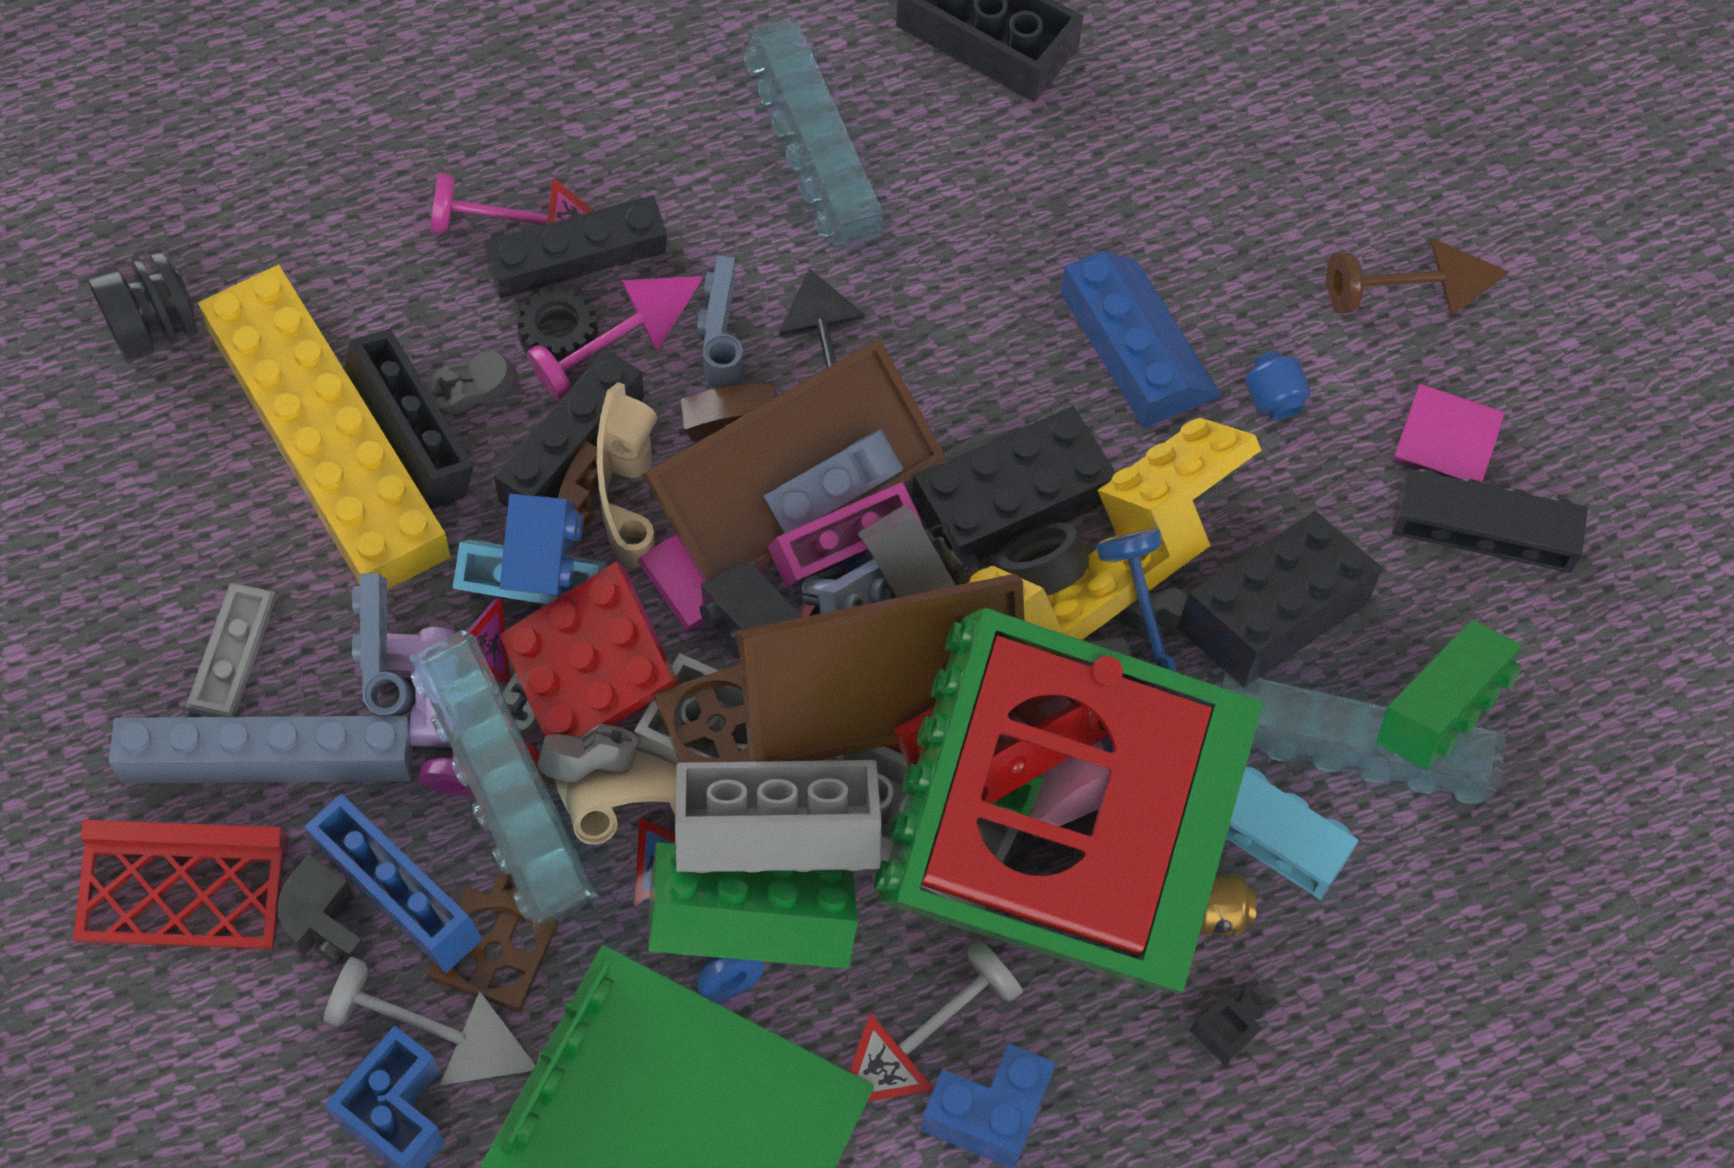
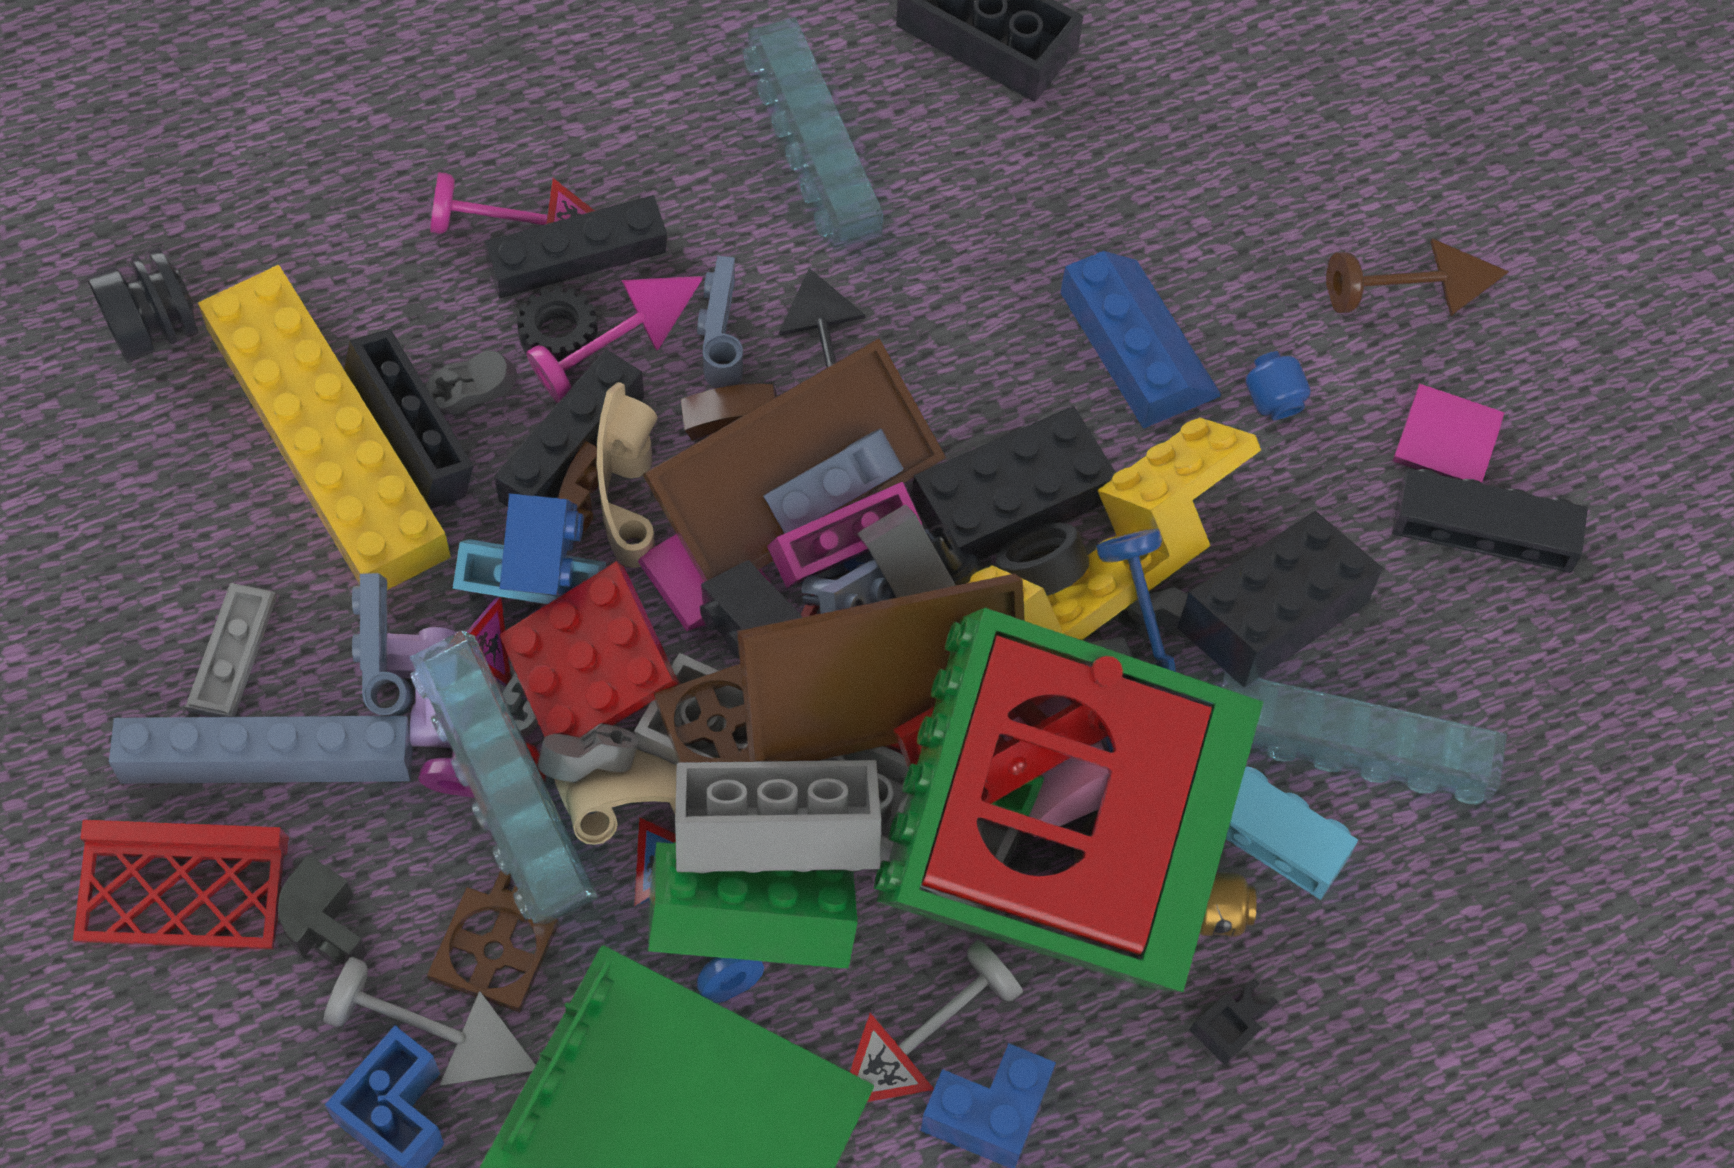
(394, 883): blue brick -> none
(1450, 695): green brick -> none

